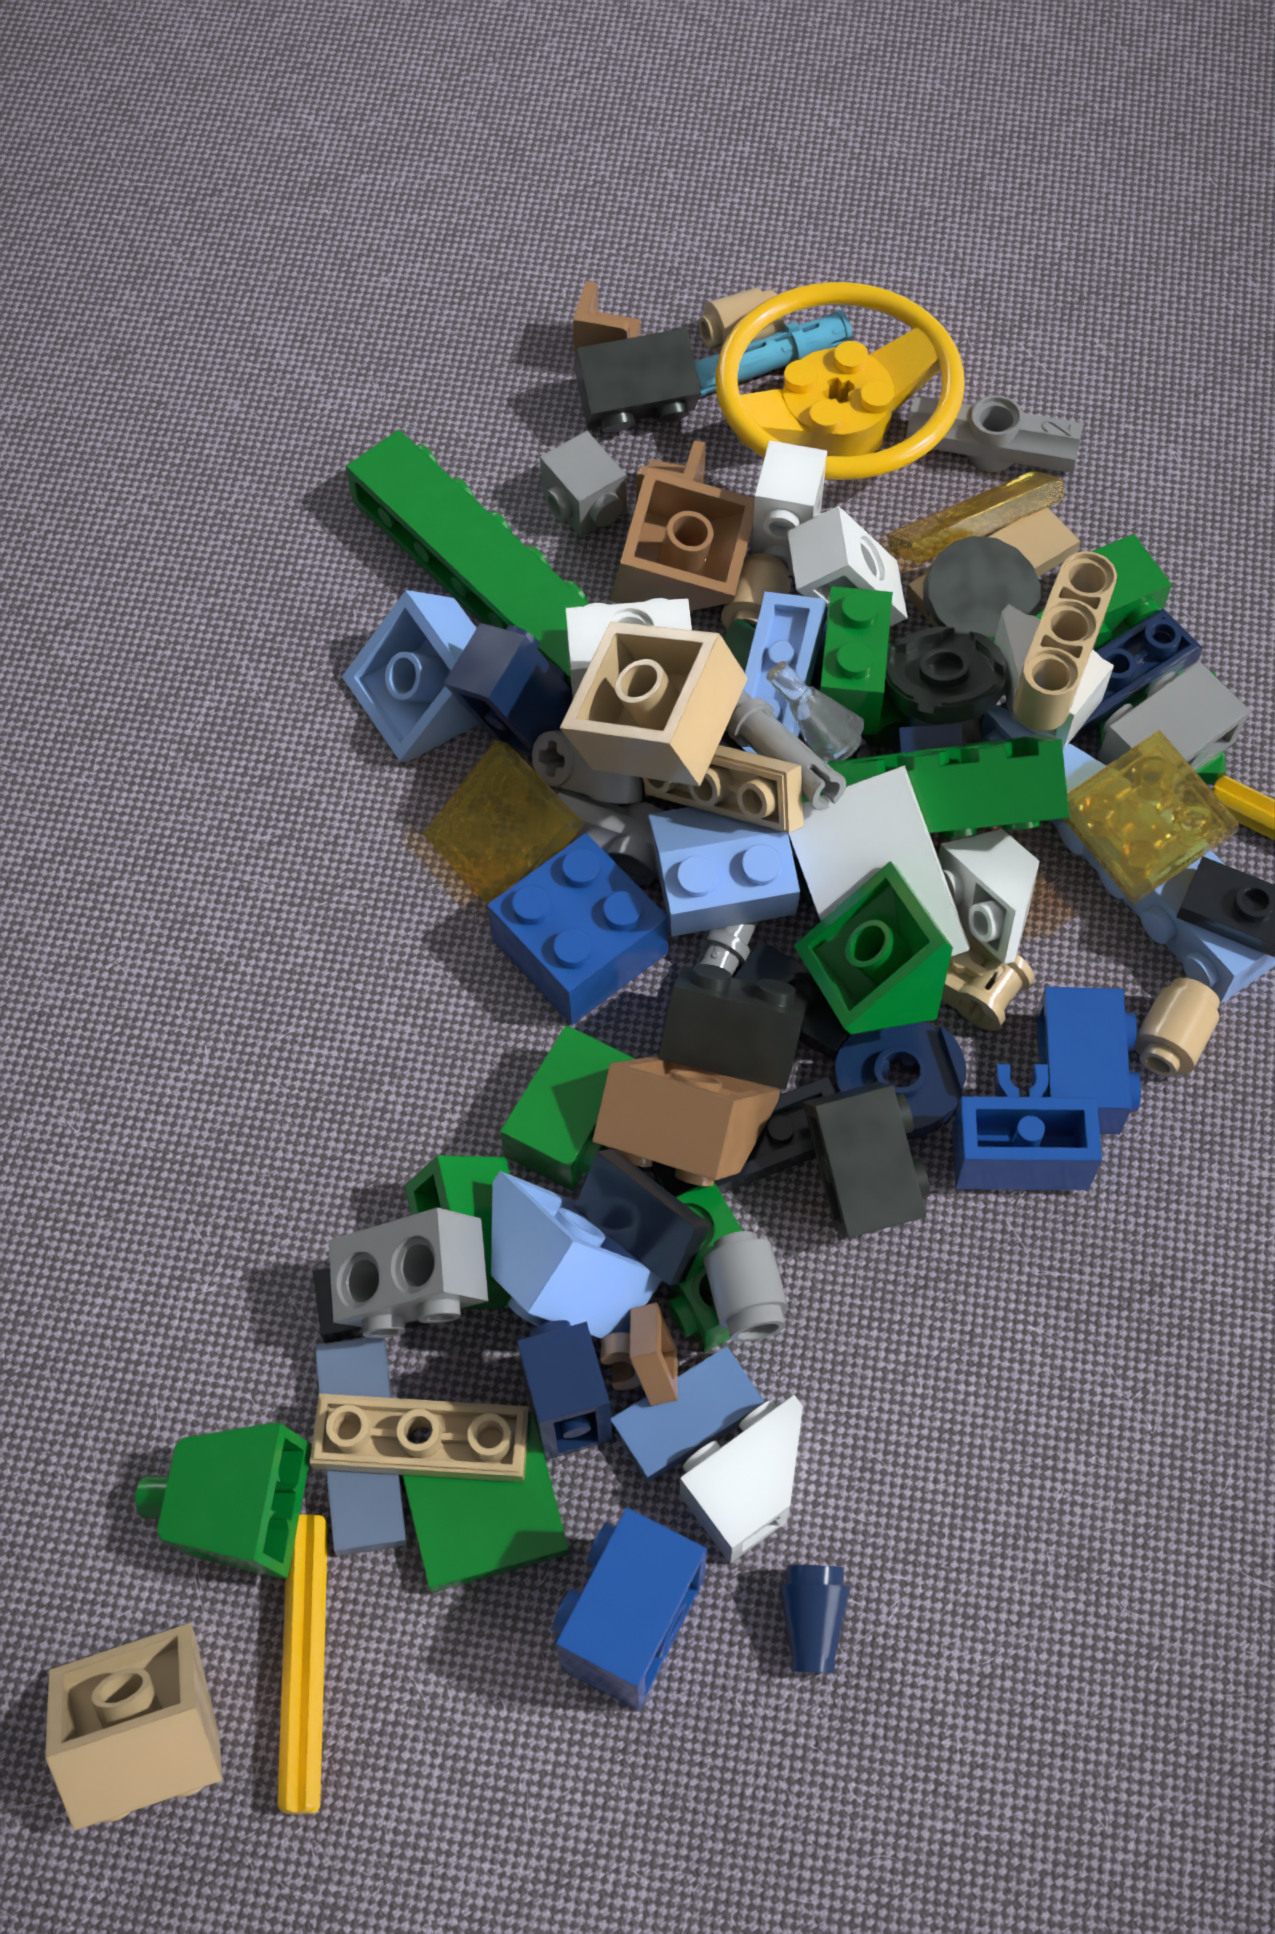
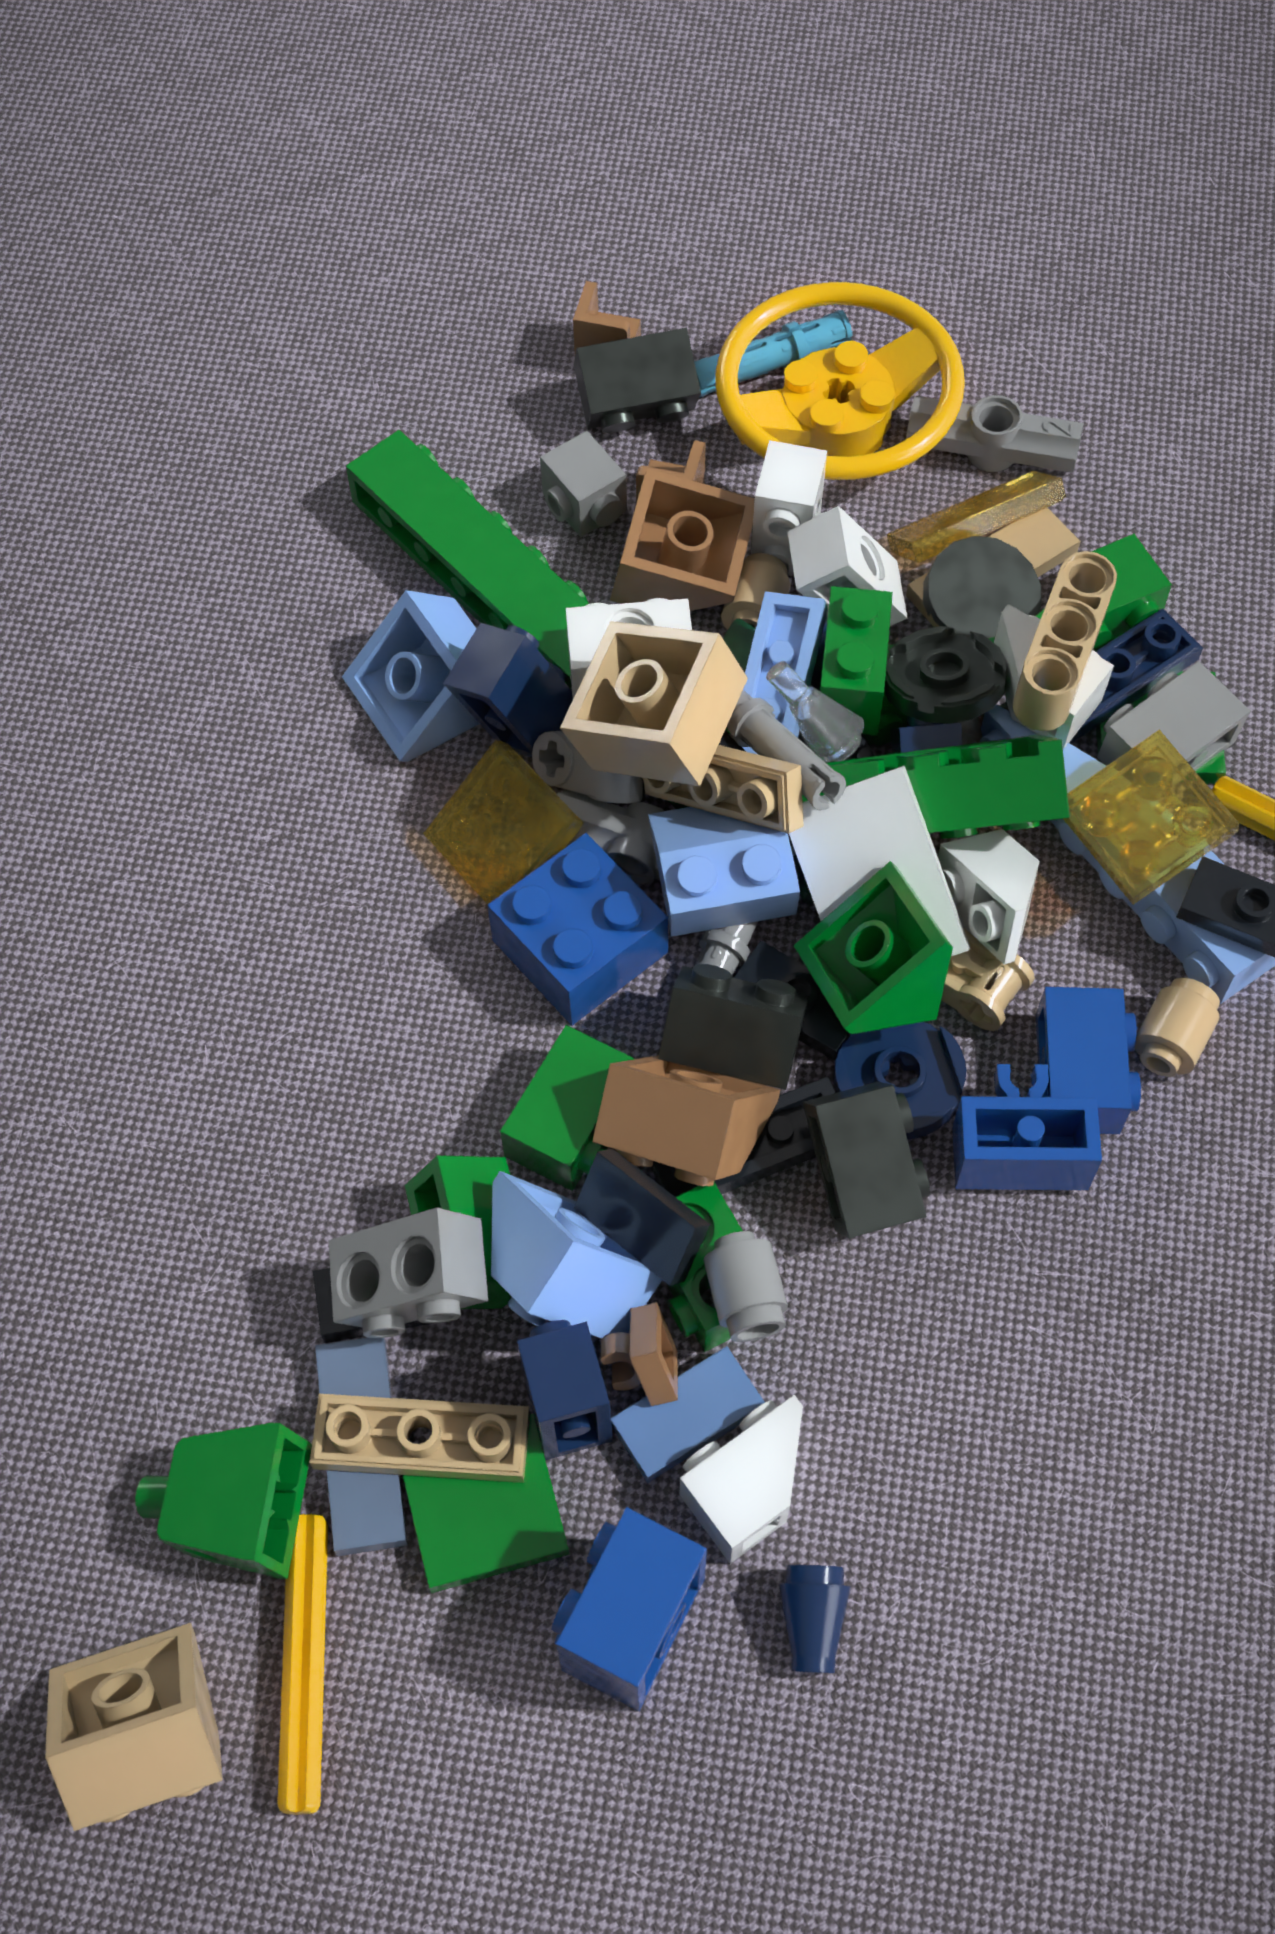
(724, 313): tan brick -> none

